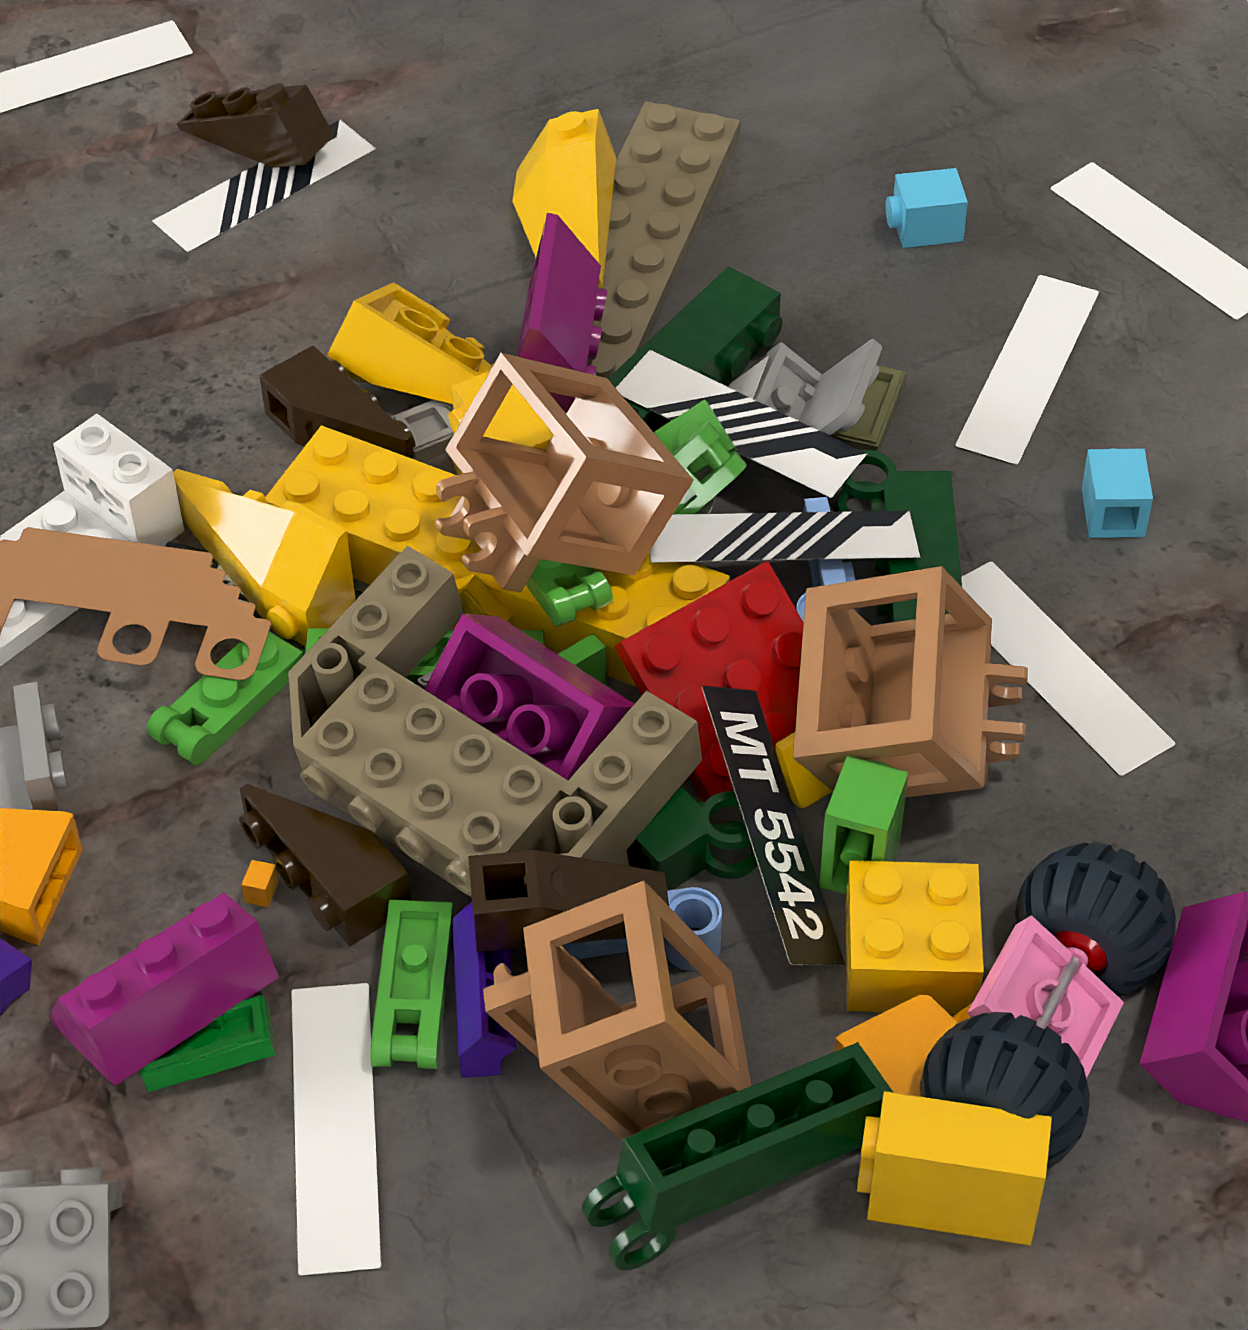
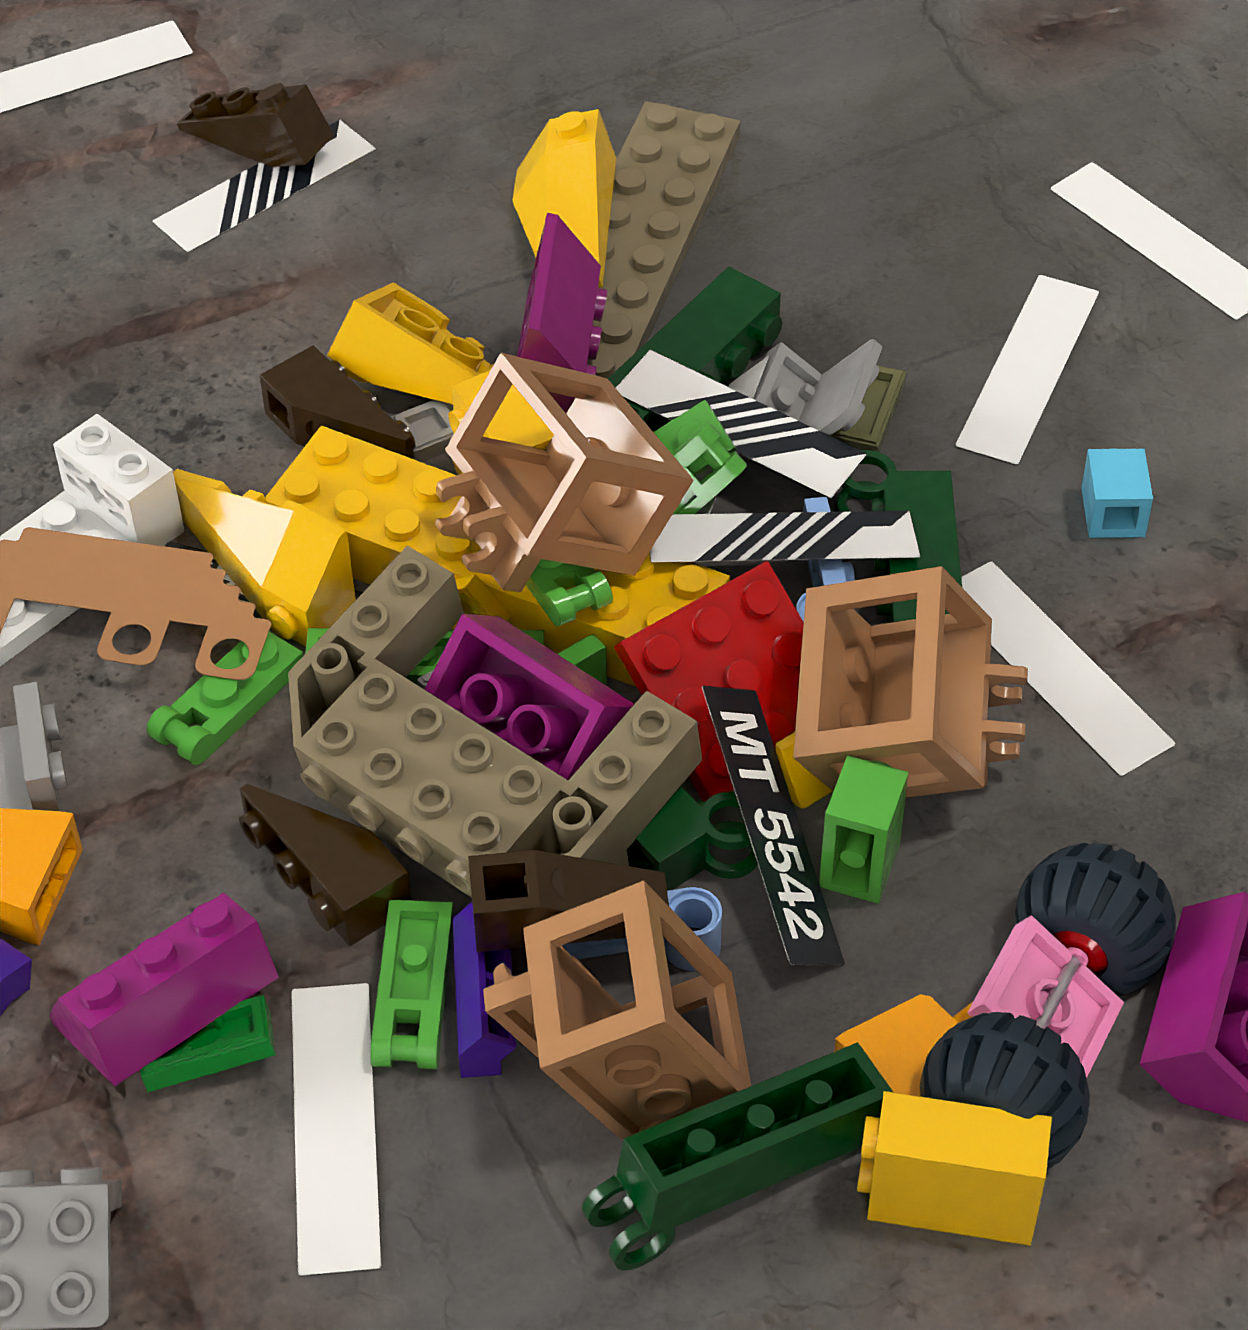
(260, 883): light orange piece -> none
(912, 934): yellow brick -> none
(928, 208): medium azure brick -> none

